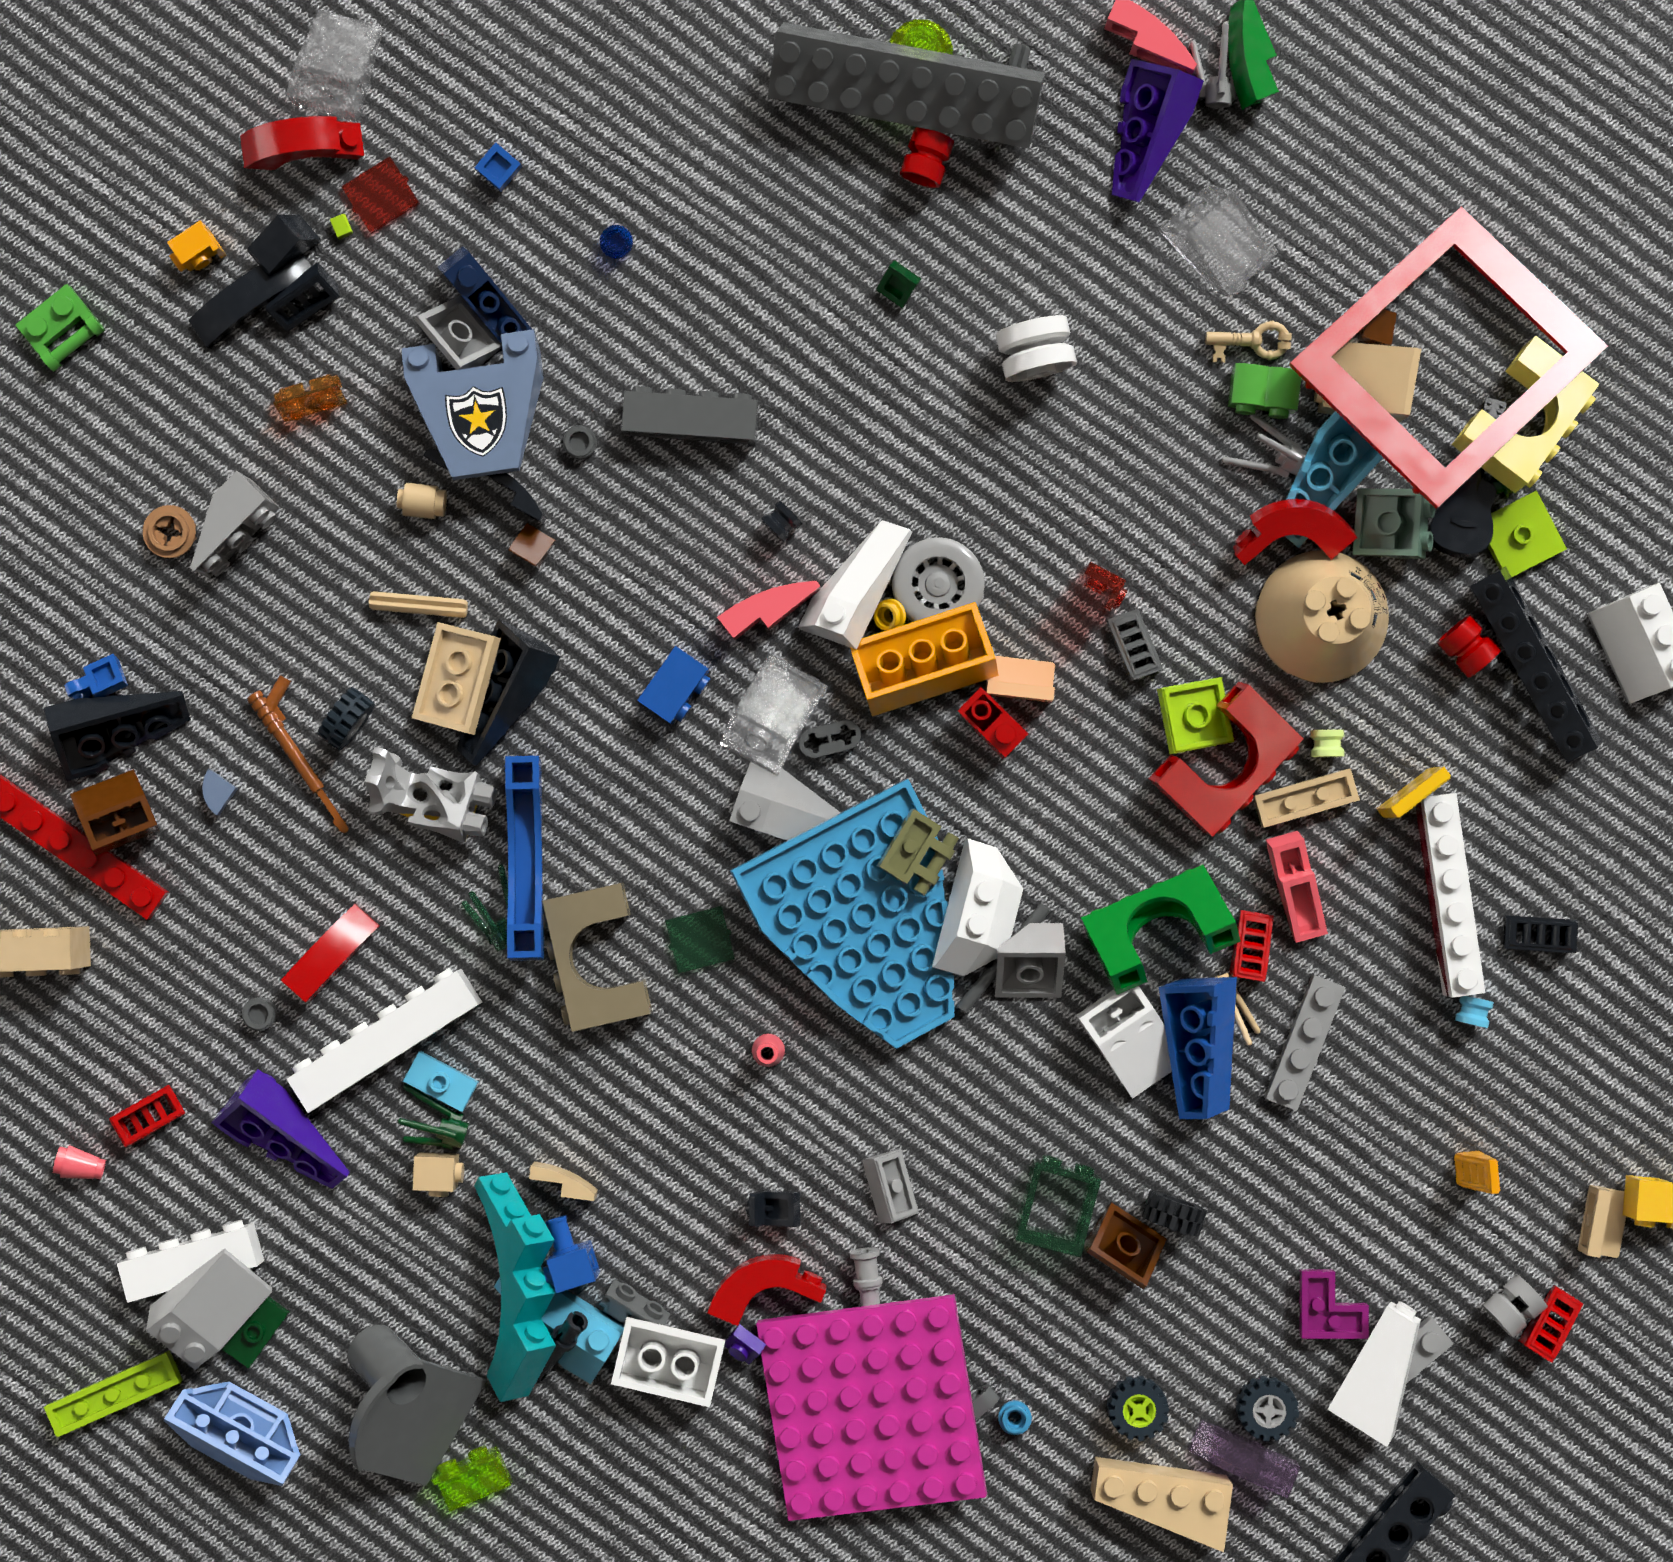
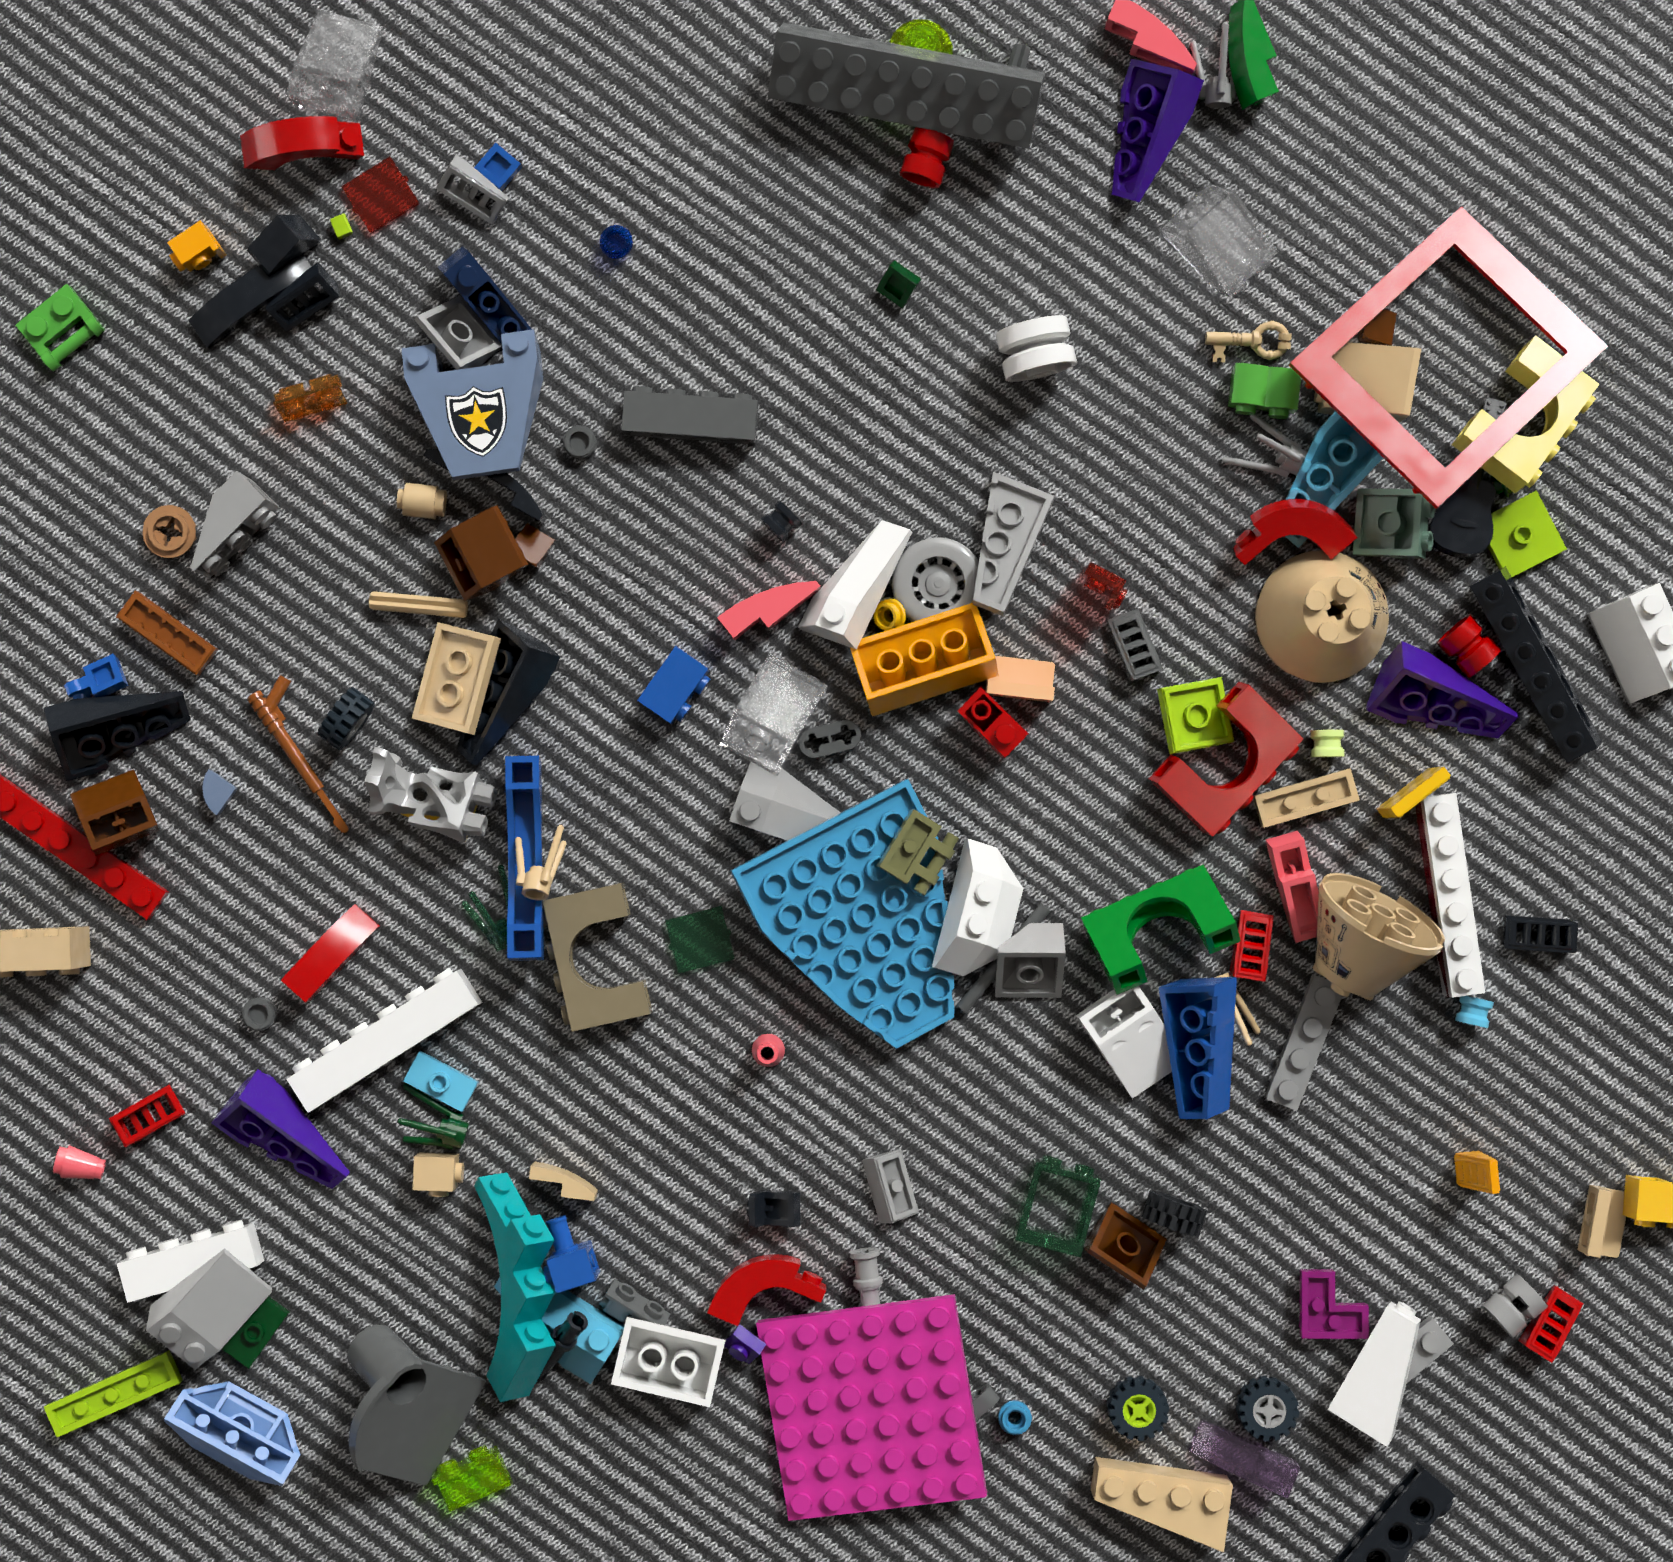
(167, 633): none -> dark orange plate
(459, 194): none -> light grey slope
(481, 553): none -> reddish brown slope
(538, 879): none -> tan plant
(1009, 535): none -> light grey wing
(1368, 937): none -> tan cone
(1426, 690): none -> dark purple wedge

